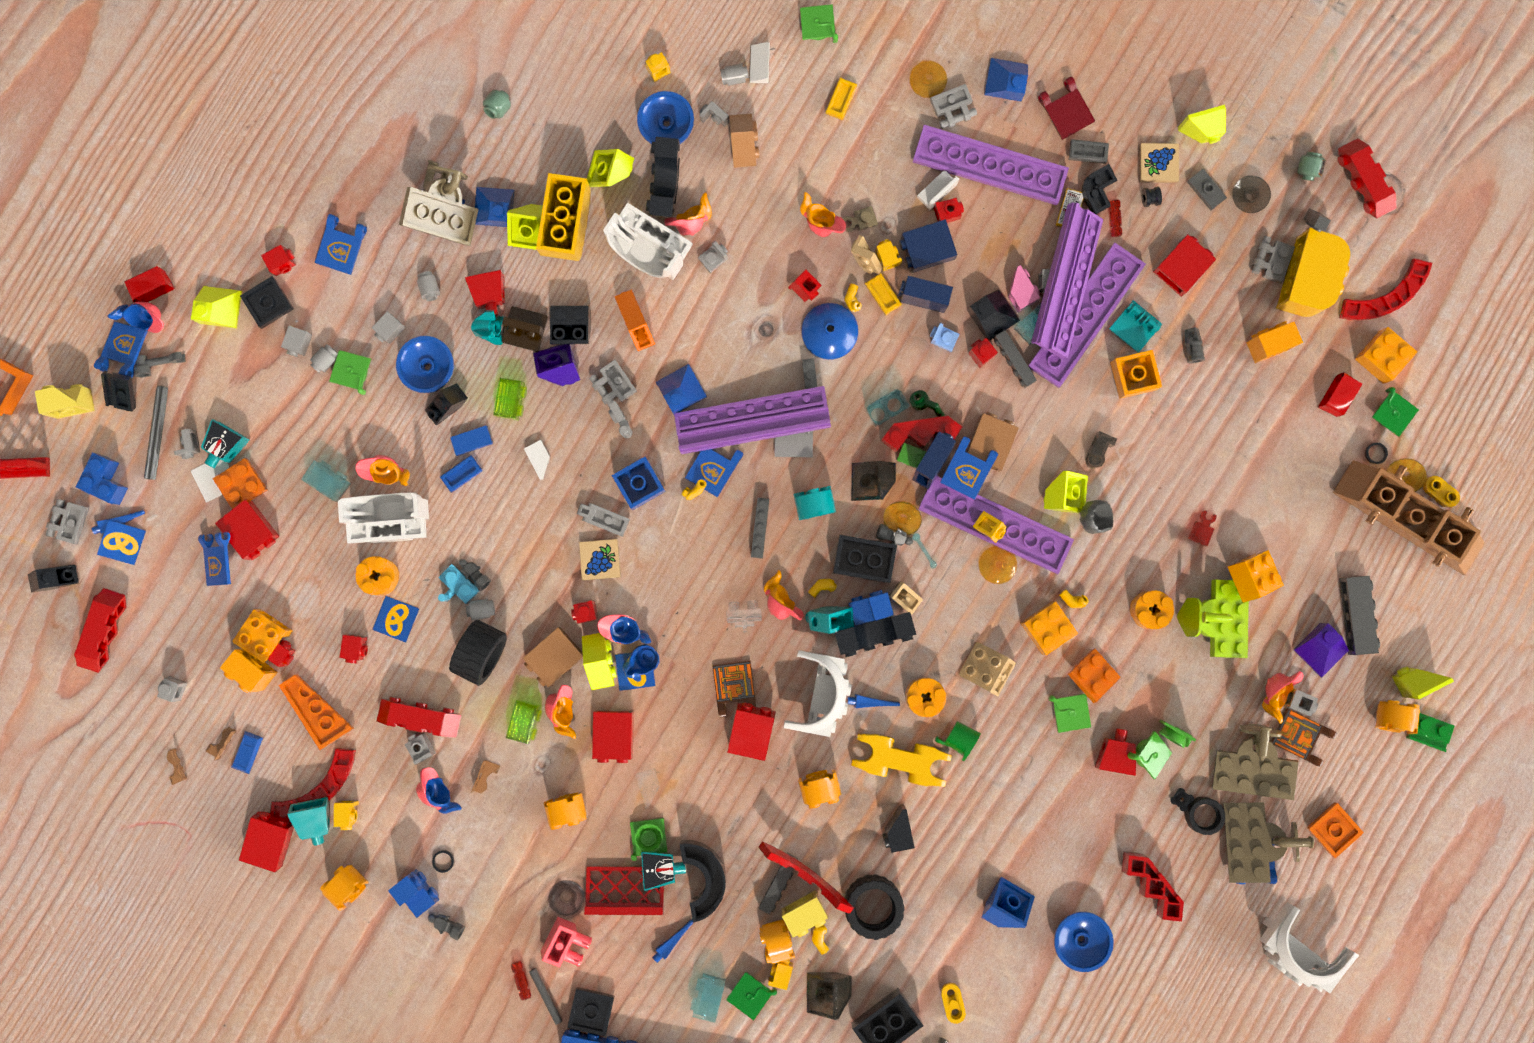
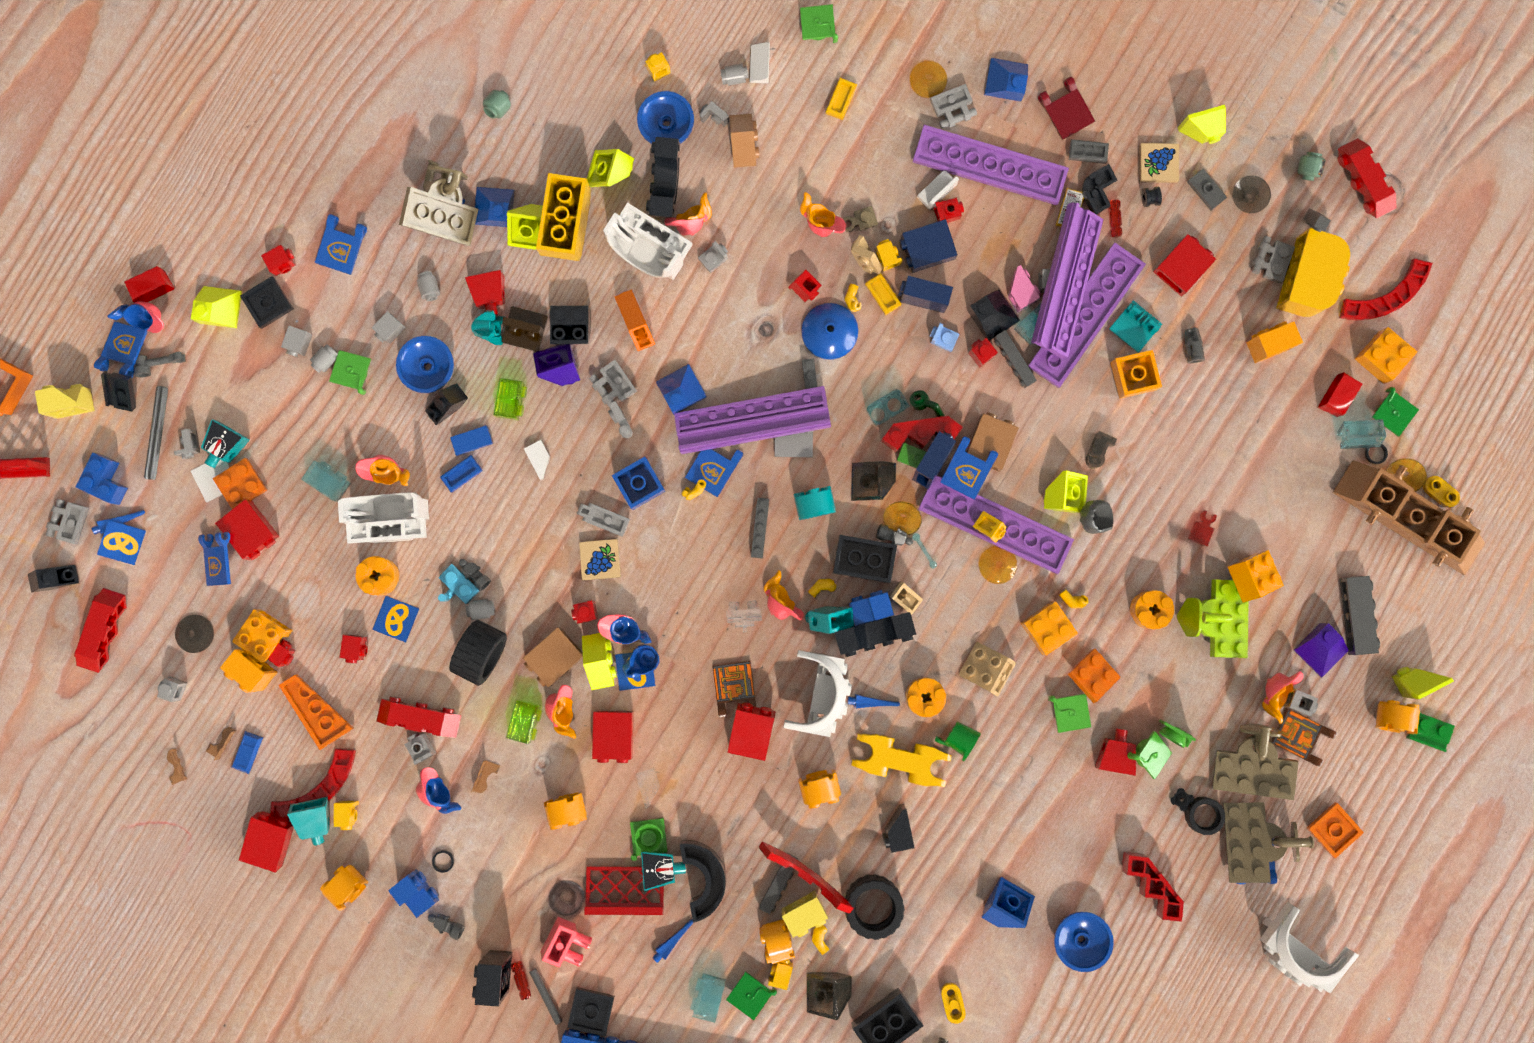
(202, 631): none -> clear smoke dish
(493, 978): none -> black brick
(1362, 434): none -> clear light blue brick

